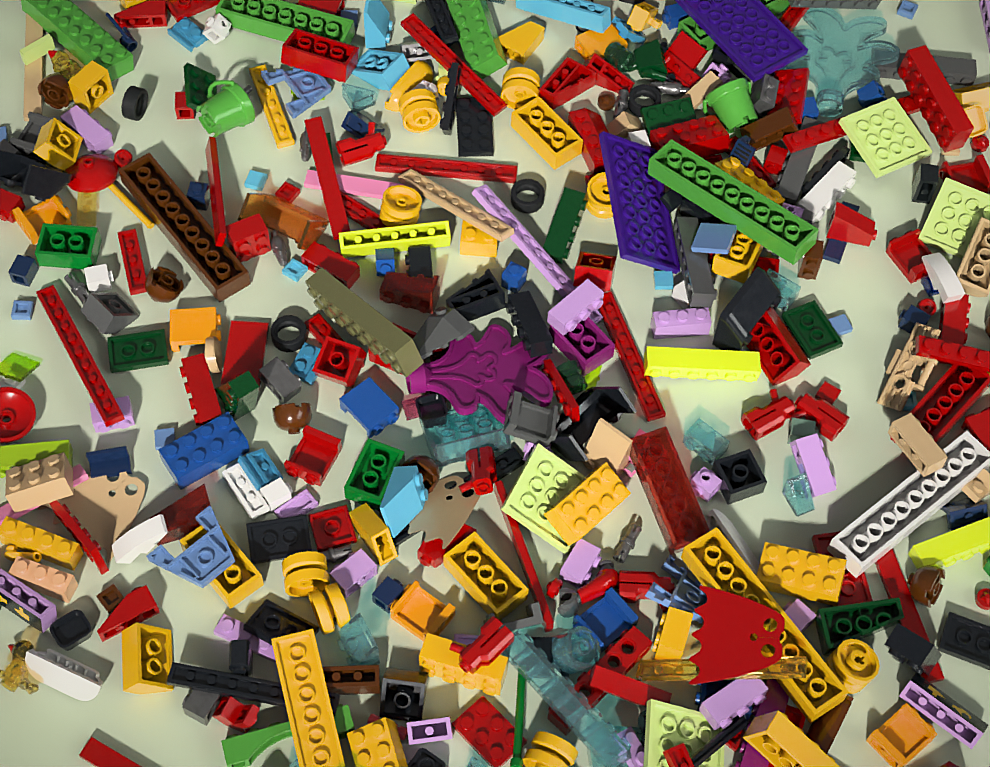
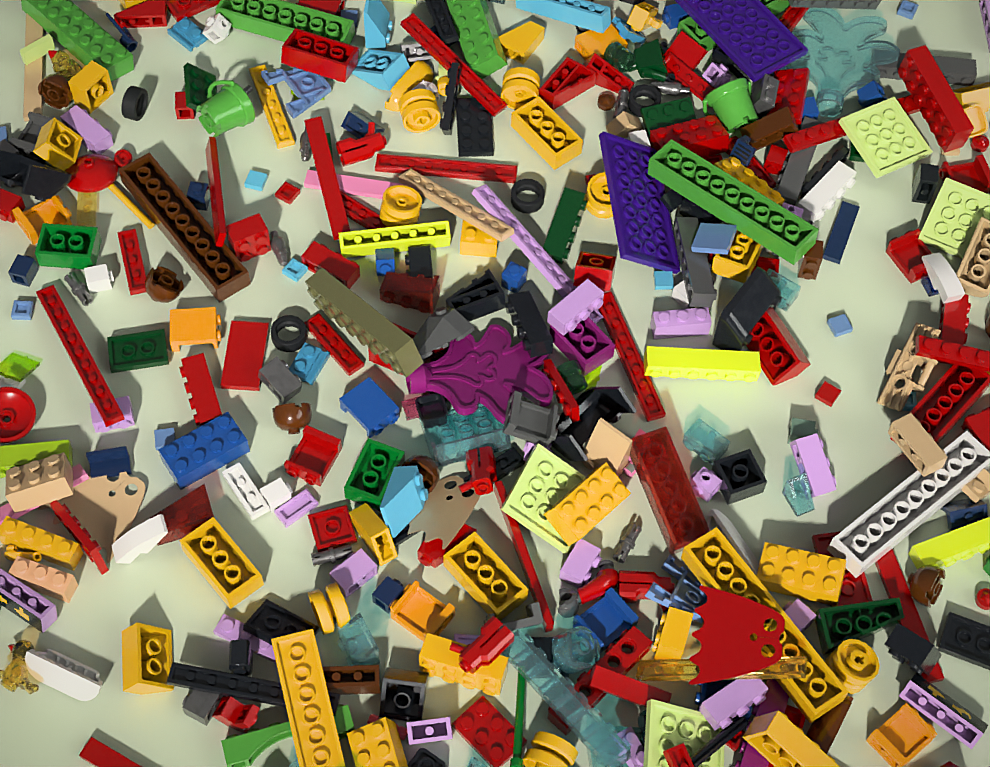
(71, 630): black piece -> none
(108, 312): dark grey slope -> none
(110, 598): reddish brown plate -> none
(134, 608): red slope -> none
(203, 559): medium blue wing -> none
(213, 354): tan piece -> none
(239, 395): dark green wedge -> none
(259, 468): dark azure plate -> none
(278, 538): black tile -> none
(285, 218): clear orange windscreen -> none
(305, 573): yellow wheel -> none
(339, 362): red brick -> none
(357, 97): clear light blue slope -> none
(553, 588): red tile -> none
(588, 127): red slope -> none
(702, 88): tan tile -> none
(768, 418): red piece -> none
(812, 329): dark green plate -> none
(827, 417): red piece -> none
(850, 226): red slope -> none
(911, 316): dark blue brick -> none
(927, 305): red tile -> none

